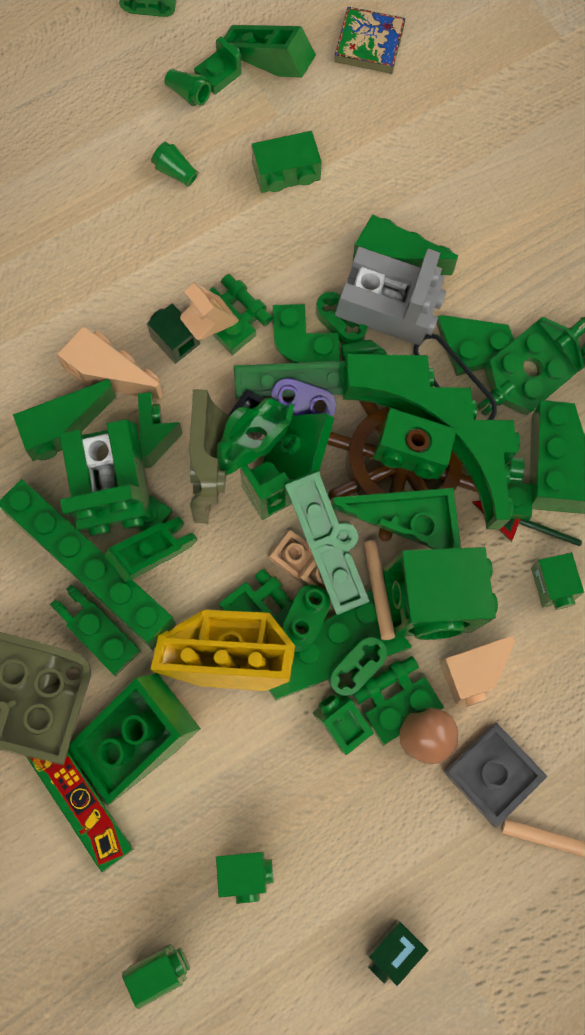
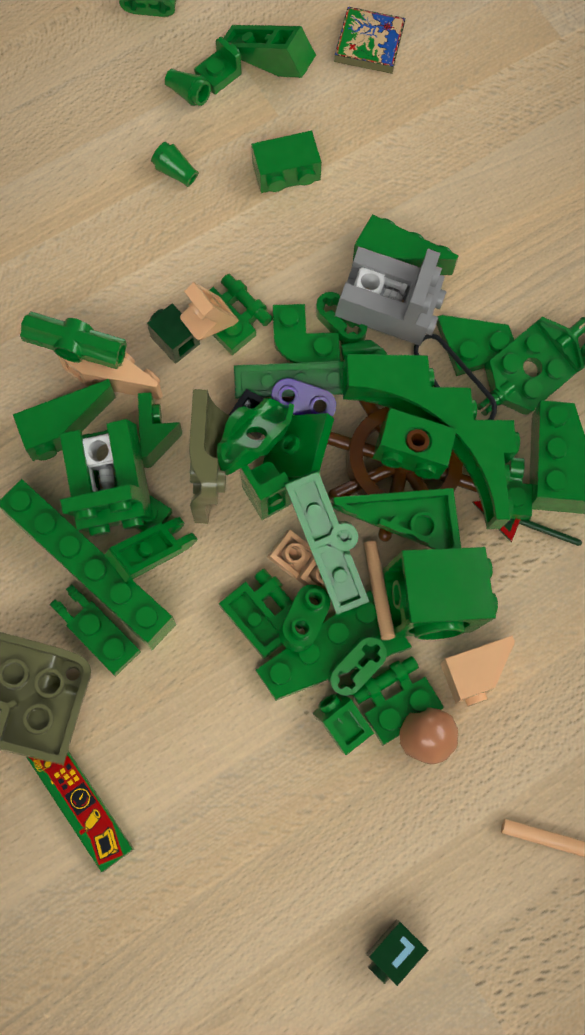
(73, 340): none -> green piece
(132, 736): green slope -> none
(156, 975): green brick -> none
(226, 651): yellow wedge -> none
(244, 876): green brick -> none
(495, 775): flat silver tile -> none
(557, 581): green brick -> none

